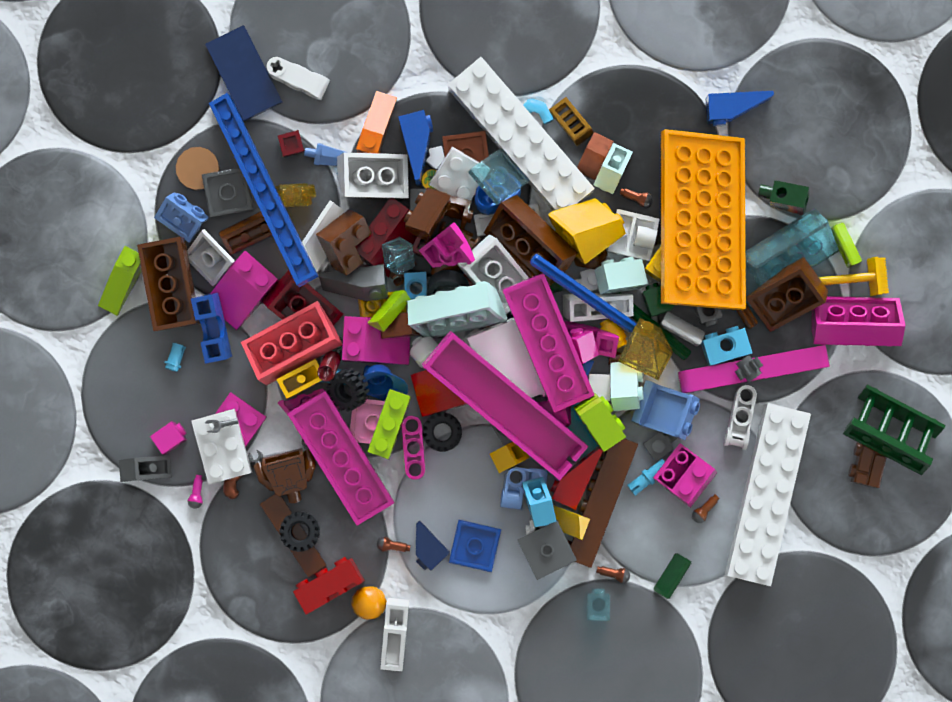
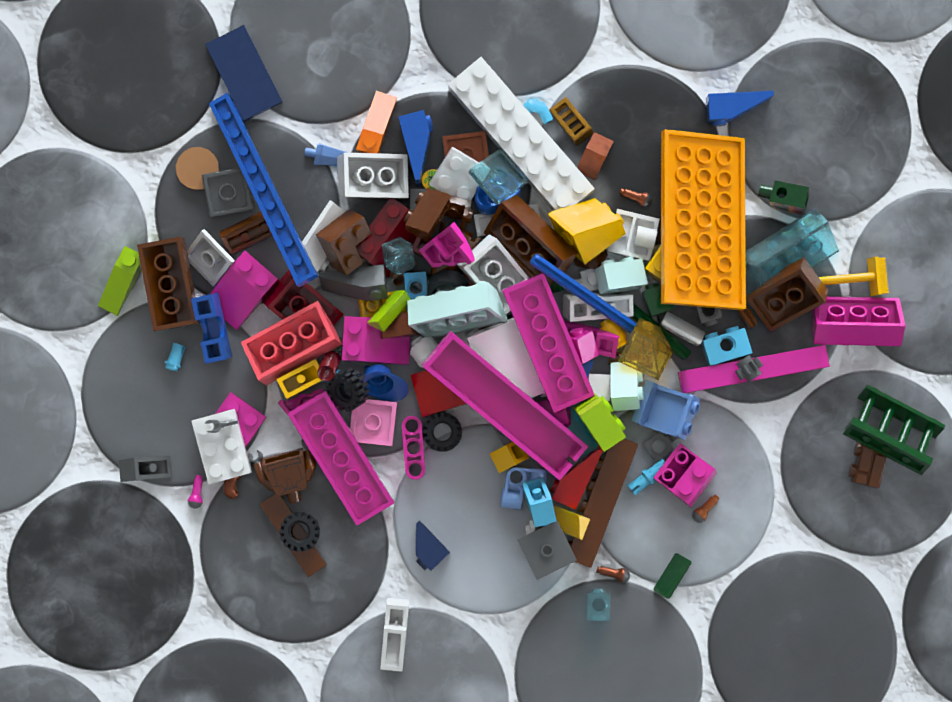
(169, 437): dark pink brick -> none
(181, 216): medium blue bracket -> none
(291, 143): dark red plate -> none
(296, 194): clear yellow hips -> none
(298, 78): white piece -> none
(328, 585): red wedge -> none
(368, 602): light orange hair -> none
(386, 544): copper piece -> none
(389, 424): lime brick -> none
(436, 157): white piece -> none
(475, 545): blue tile -> none
(612, 168): light aqua slope -> none
(738, 429): white piece -> none
(767, 494): white brick -> none
(845, 245): lime slope -> none

